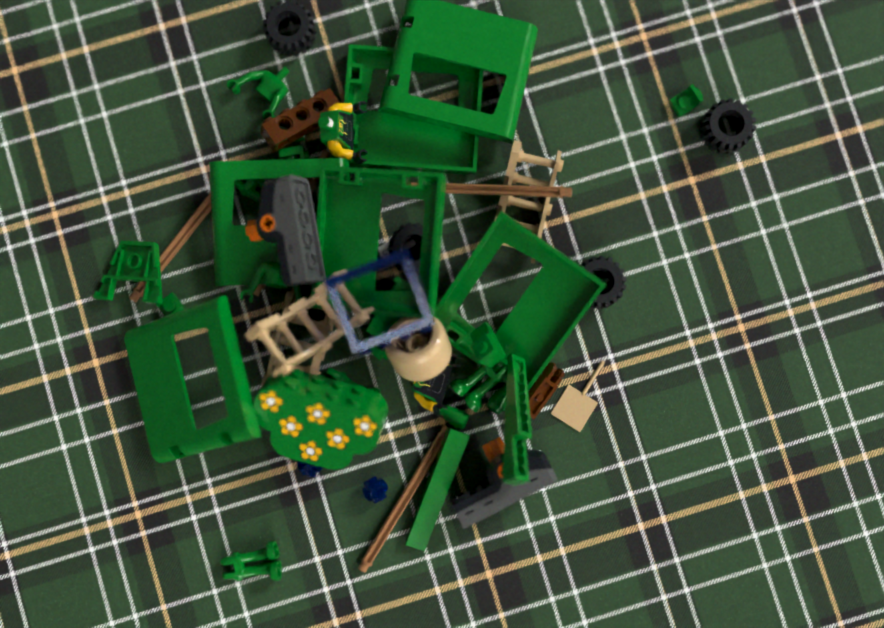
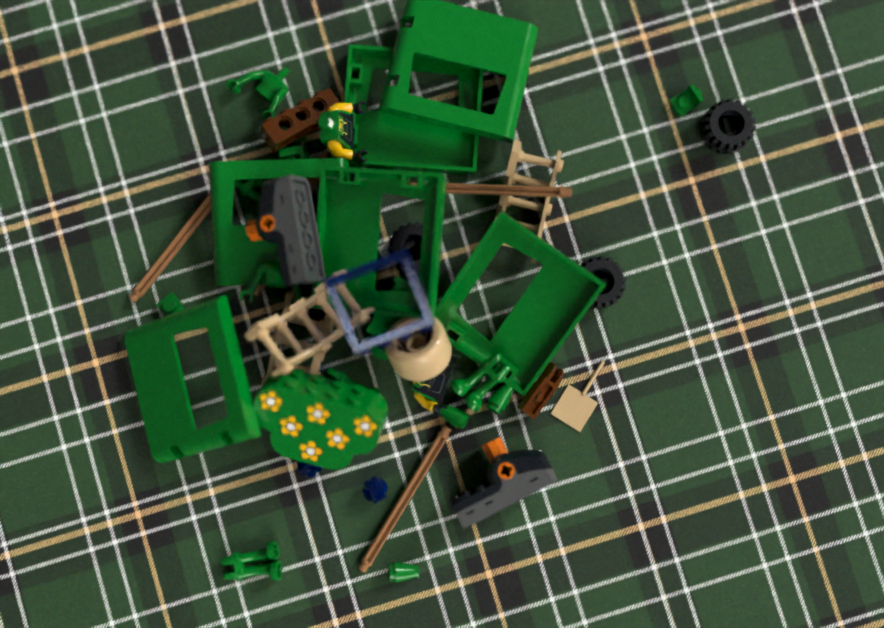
(134, 262): green wing -> none
(285, 13): black tyre -> none
(401, 571): none -> green cone
(436, 488): green slope -> none
(486, 346): green arch -> none
(516, 423): green slope -> none

